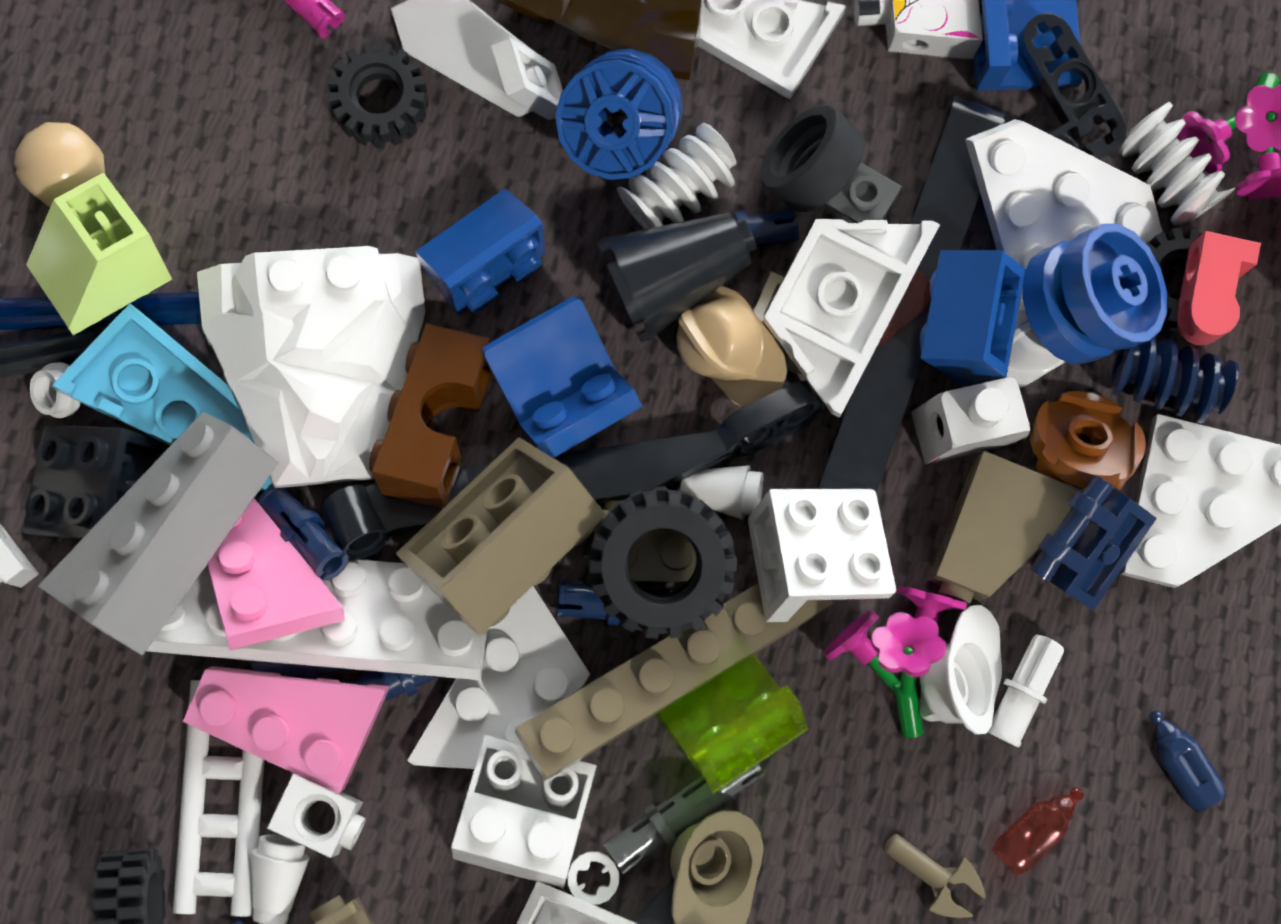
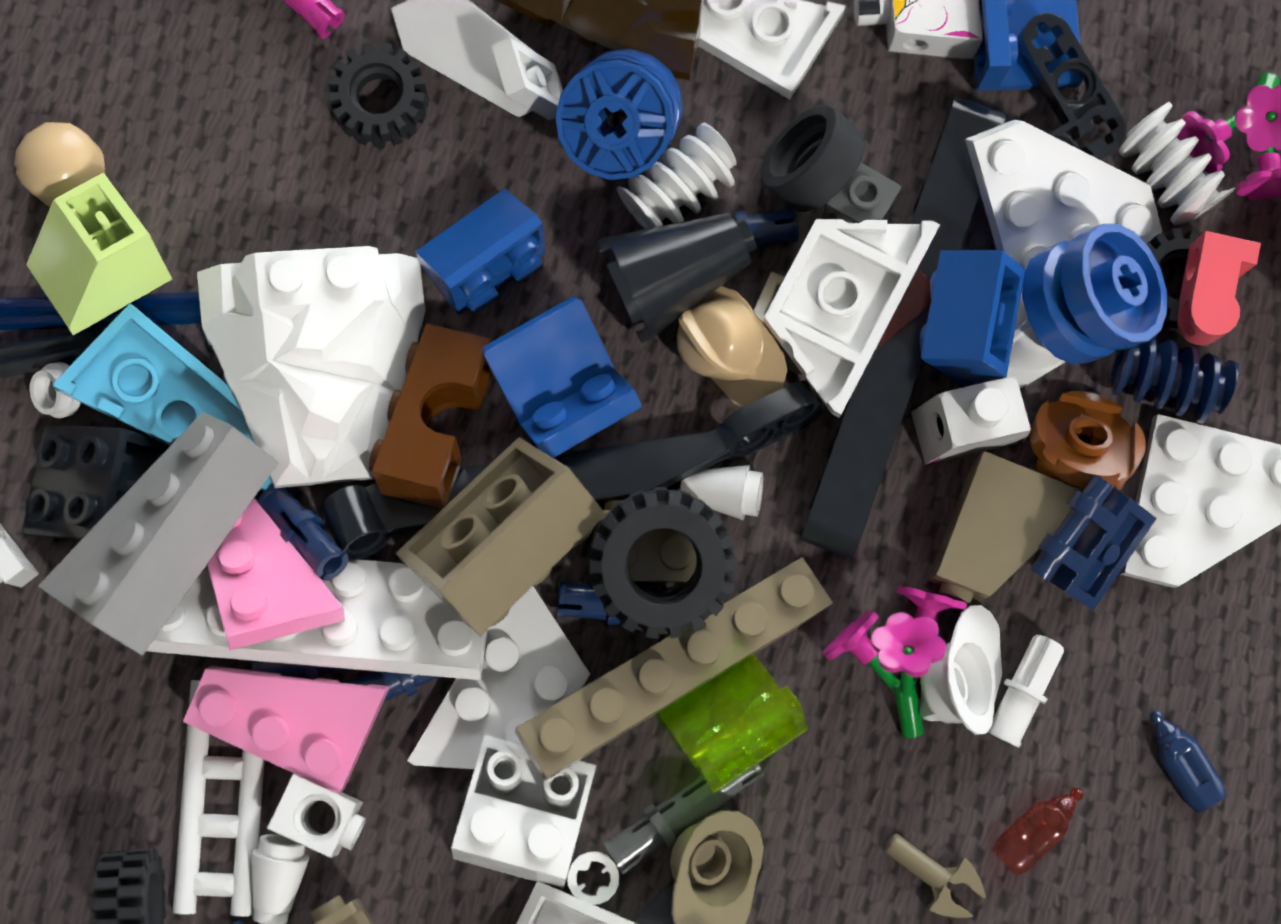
(818, 548): white bracket -> none

